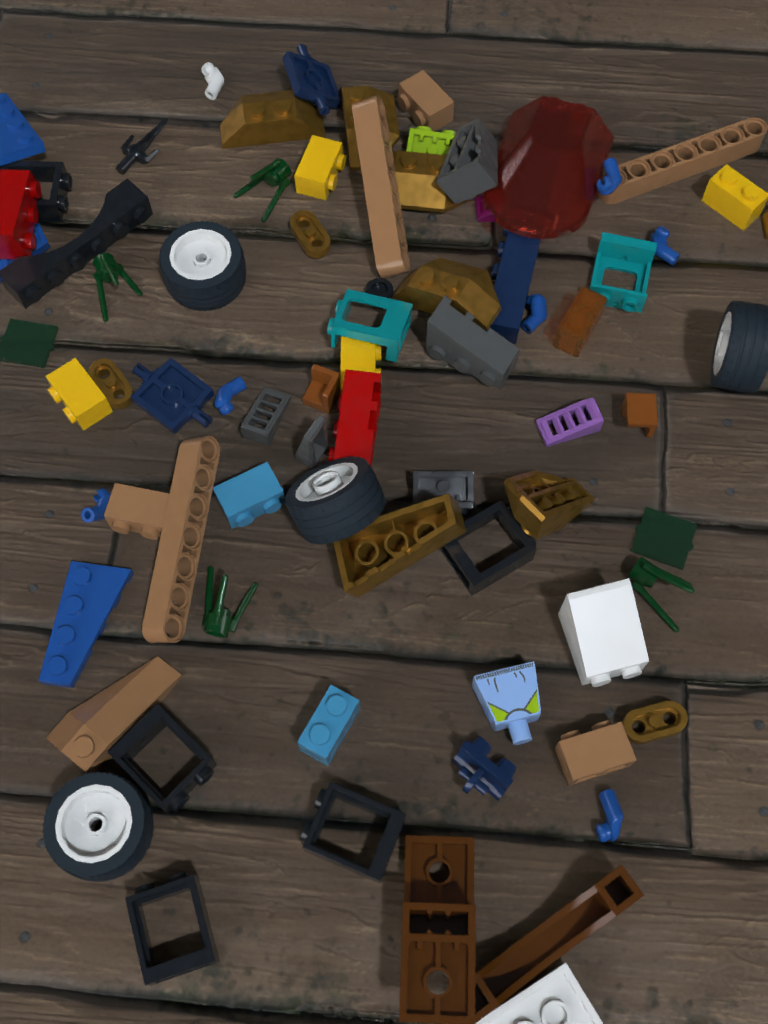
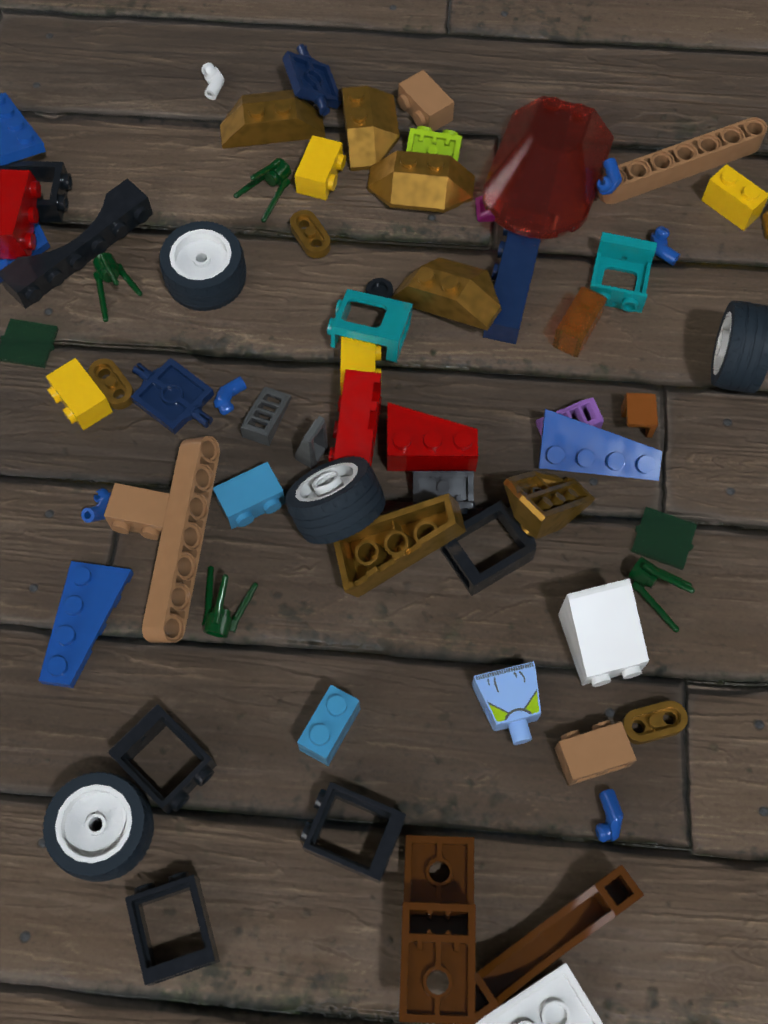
(107, 717): medium nougat wedge -> none
(136, 152): black piece -> none
(323, 389): dark orange panel -> none
(380, 187): medium nougat beam -> none
(428, 442): none -> red wedge
(468, 346): dark grey wedge -> none
(470, 163): dark grey wedge -> none
(481, 771): dark blue hips -> none
(538, 307): blue arm -> none
(591, 450): none -> blue wing

